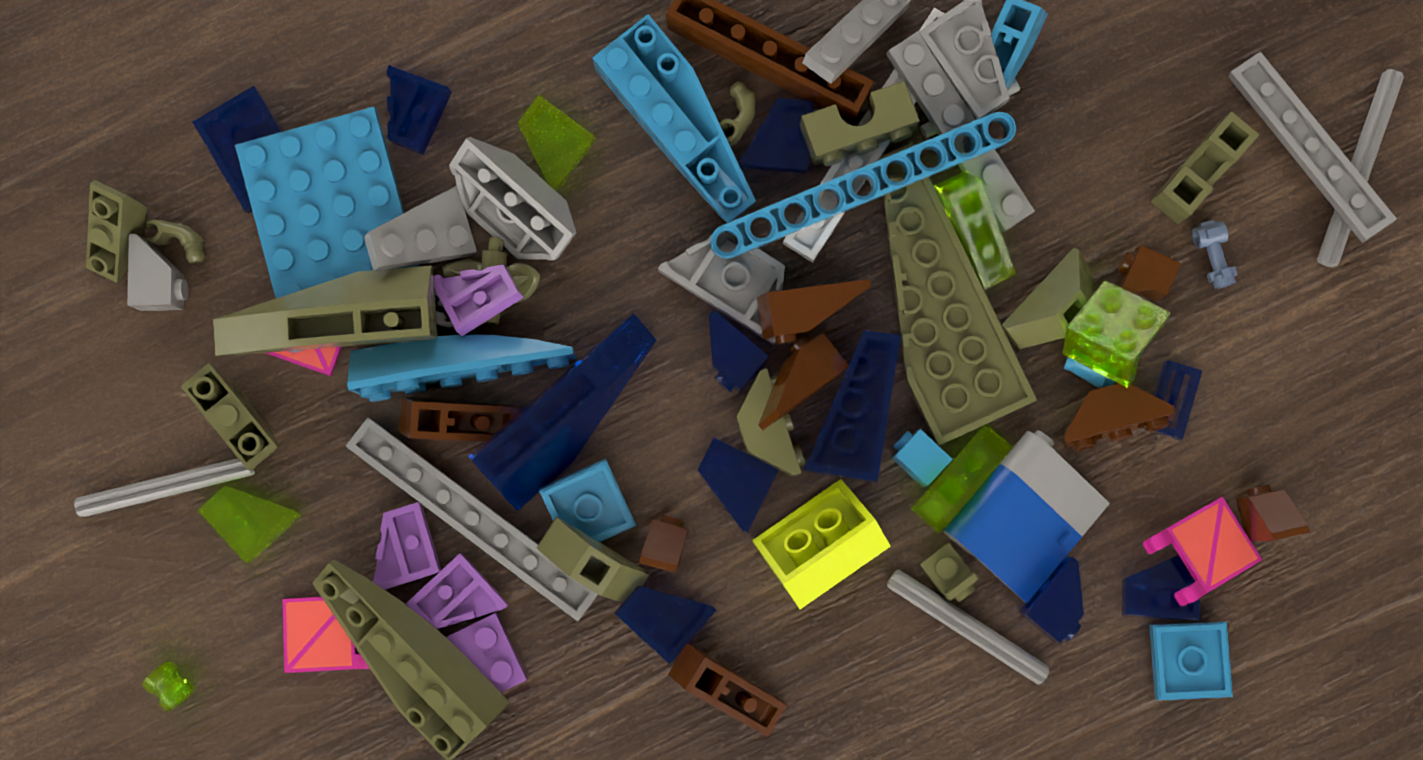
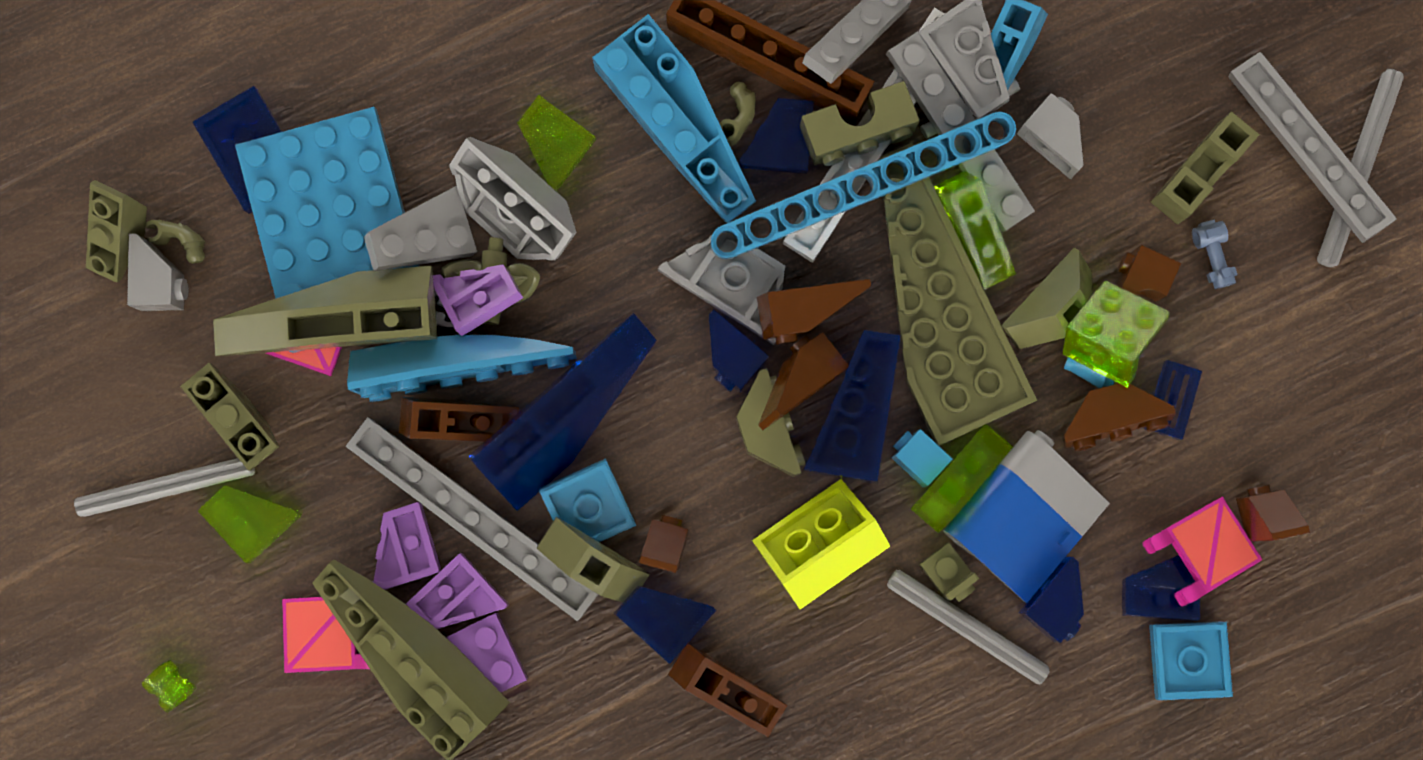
(414, 109): clear blue wing -> none
(737, 481): clear blue wing -> none
(1055, 134): none -> light grey slope

